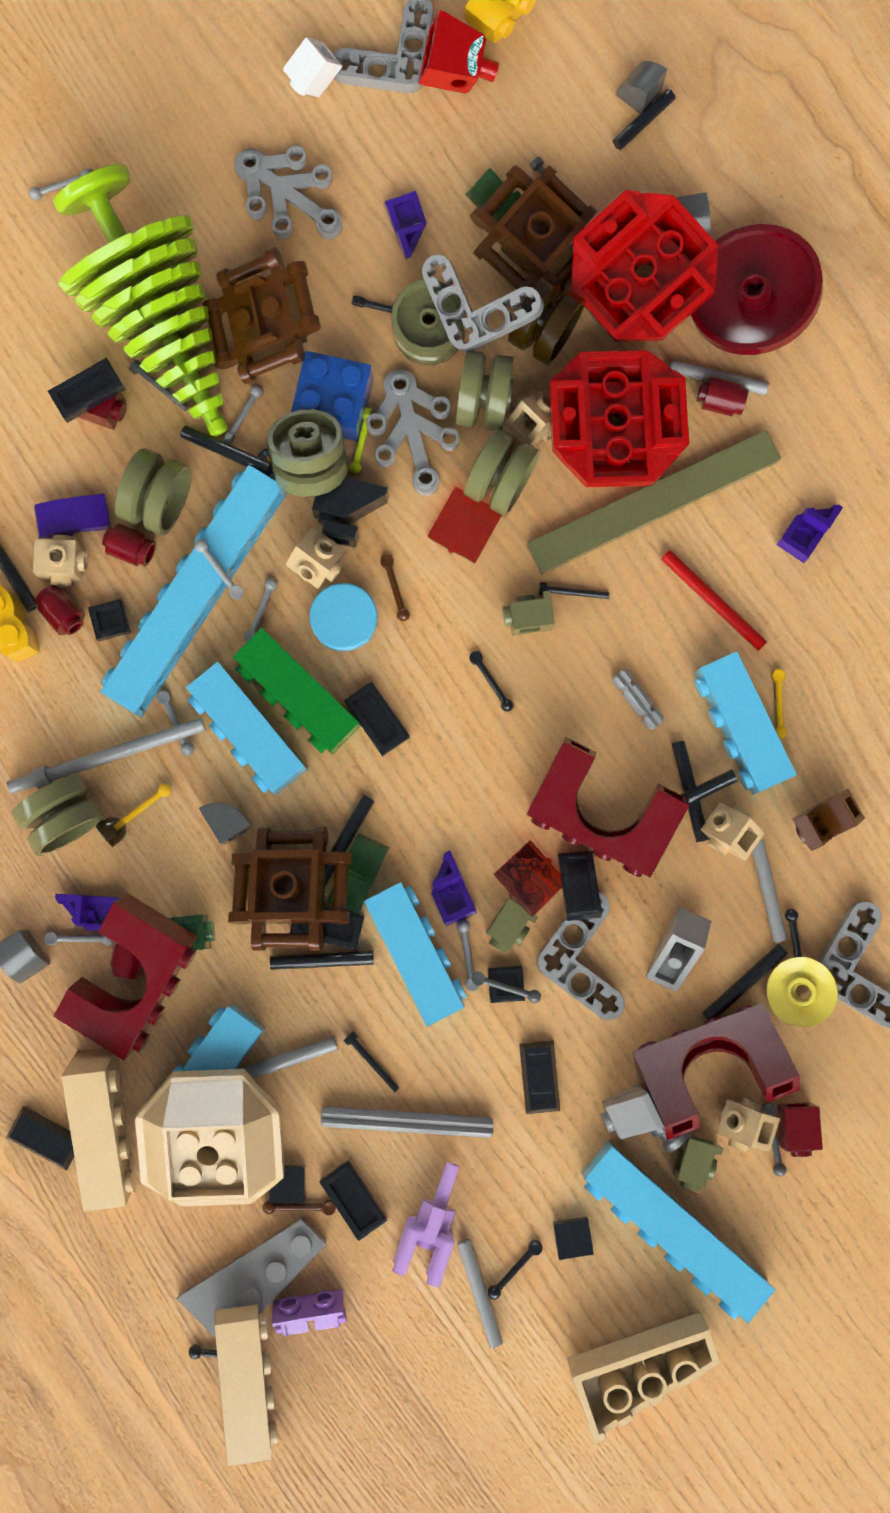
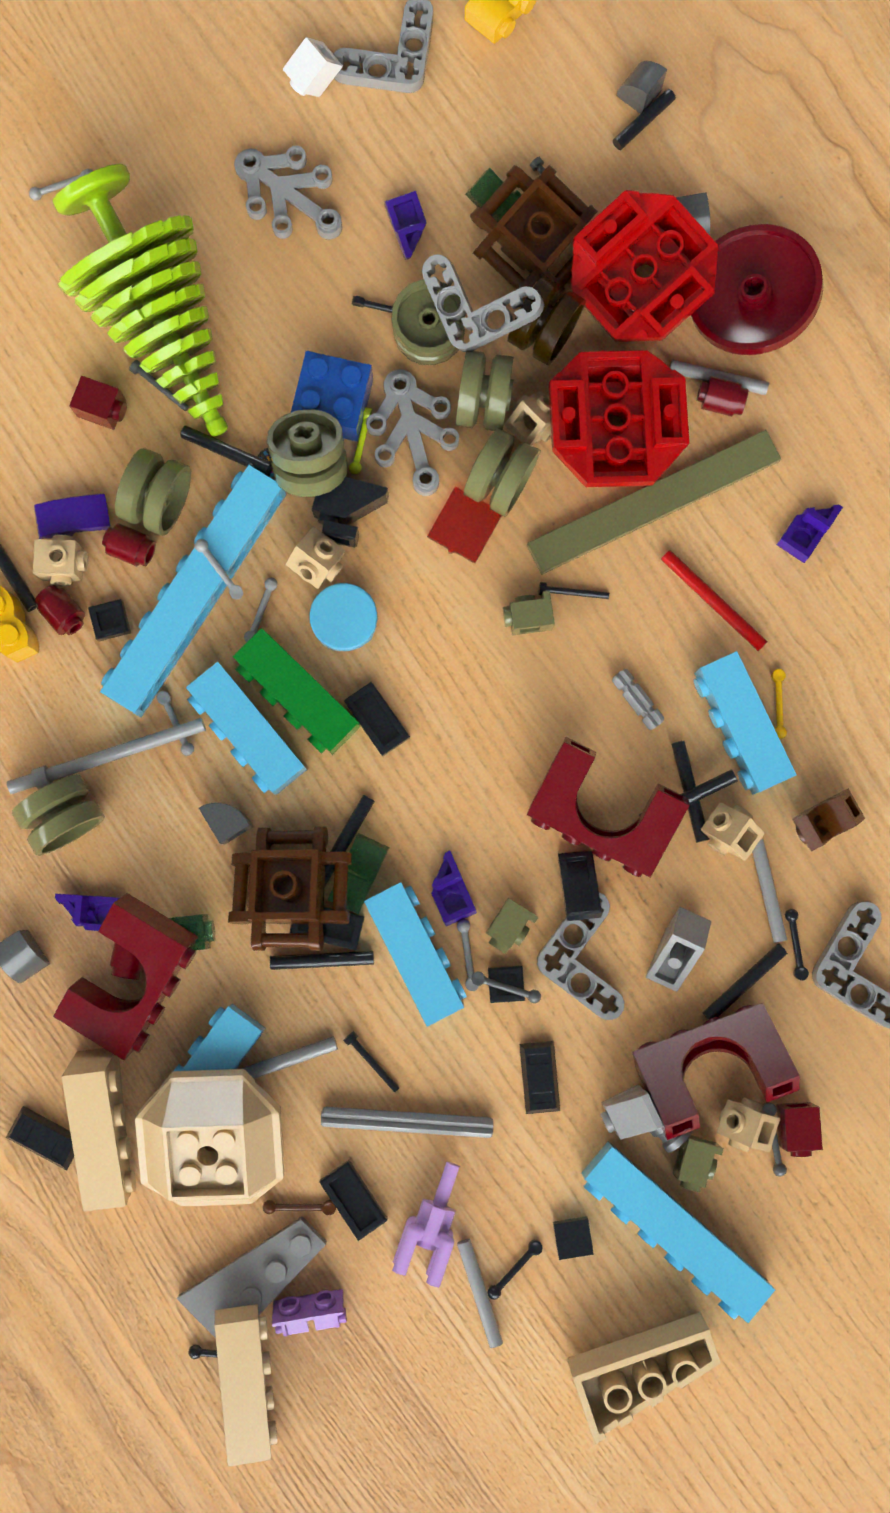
(53, 938): light grey hinge -> none
(86, 390): black tile -> none
(114, 829): hinge -> none
(256, 391): light grey hinge -> none
(265, 315): reddish brown brick -> none
(291, 1187): black tile -> none
(387, 563): reddish brown hinge -> none
(455, 56): red torso -> none
(476, 659): black hinge -> none
(529, 878): clear red piece -> none
(787, 1003): light yellow dish -> none

